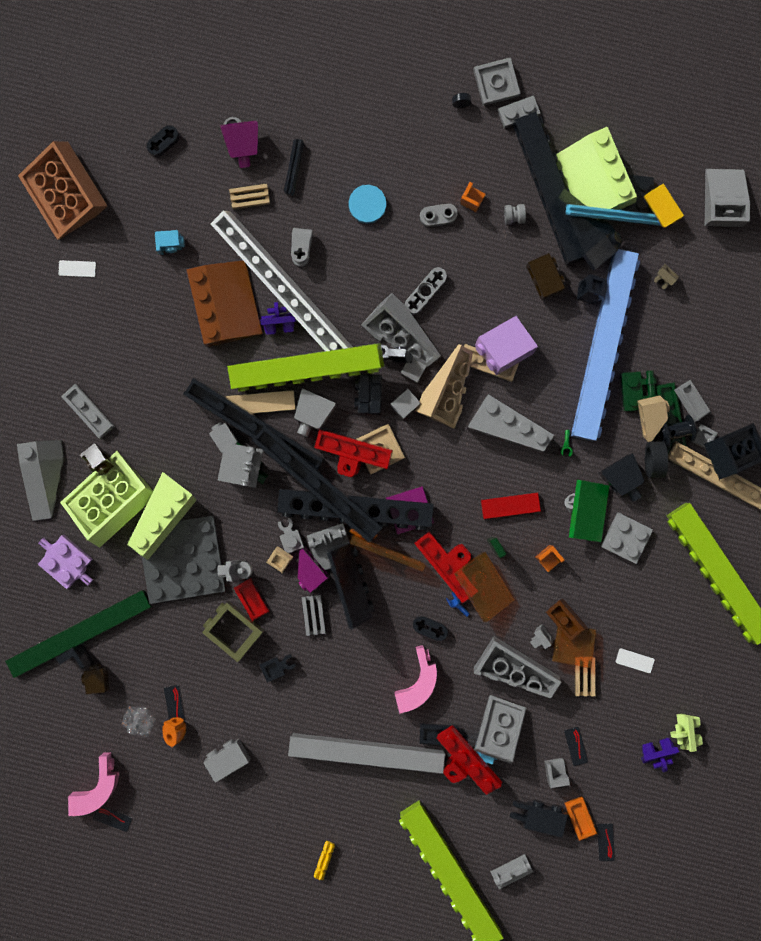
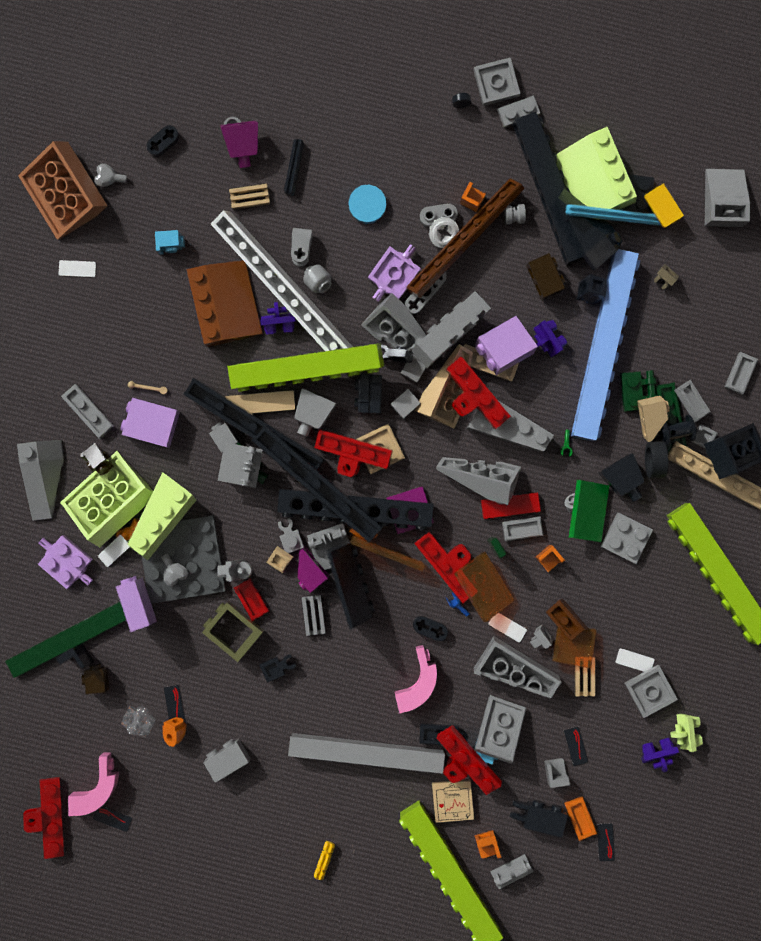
(47, 818): none -> red plate
(107, 176): none -> light grey rock
(113, 551): none -> white sticker
(127, 532): none -> orange arm
(136, 603): none -> lavender brick
(150, 422): none -> lavender brick
(163, 390): none -> tan hinge
(173, 571): none -> light grey rock
(317, 279): none -> light grey head
(394, 272): none -> lavender plate
(435, 236): none -> white gear
(451, 329): none -> light grey wedge
(452, 801): none -> tan tile
(465, 237): none -> reddish brown tile
(475, 395): none -> red plate
(487, 844): none -> orange panel
(490, 481): none -> light grey wedge
(507, 627): none -> white sticker
(522, 528): none -> light grey tile
(547, 339): none -> dark purple hips
(650, 691): none -> light grey plate
(741, 373): none -> light grey tile

